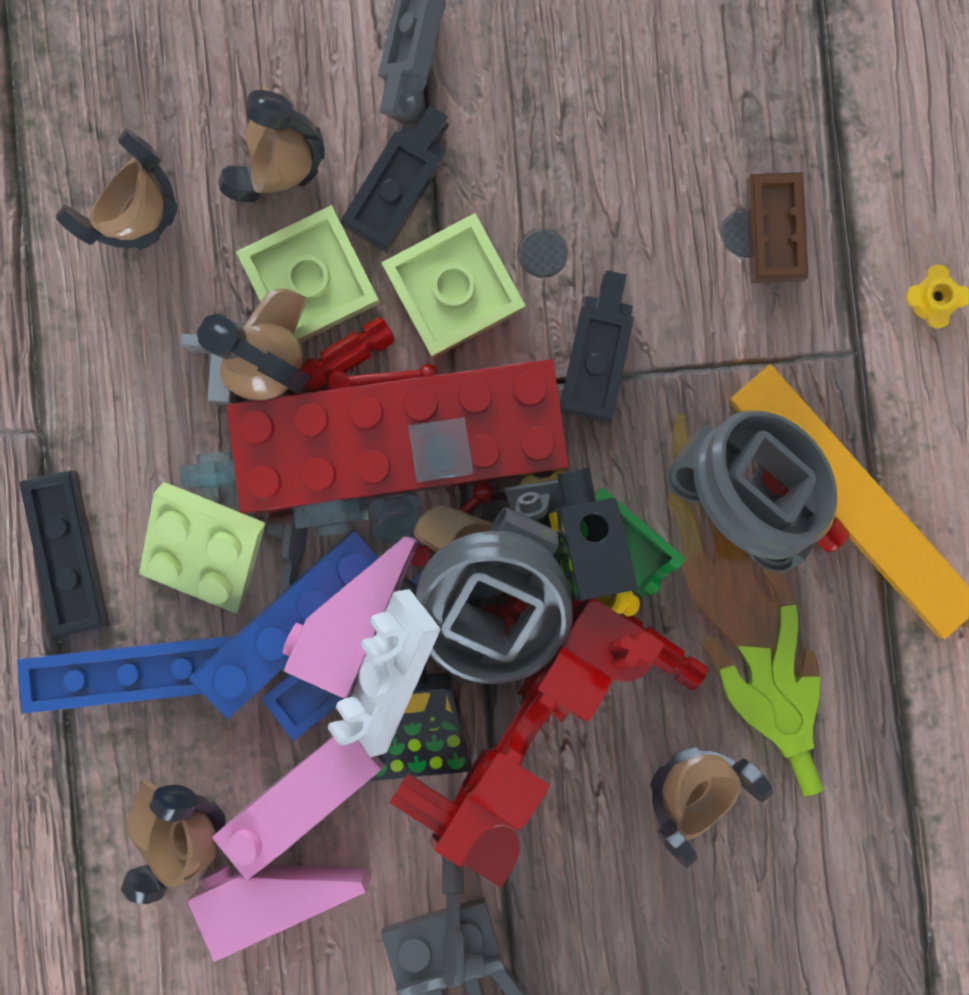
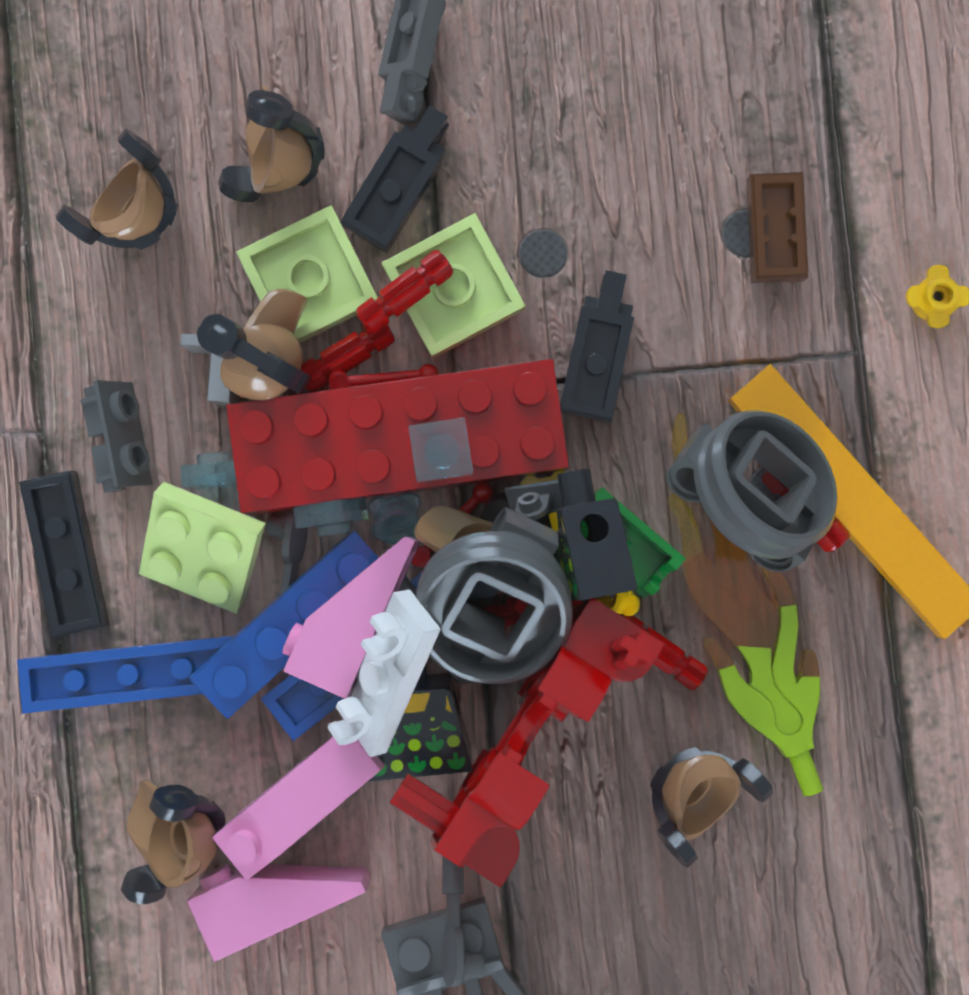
(114, 412): none -> dark grey hinge
(404, 291): none -> red axle

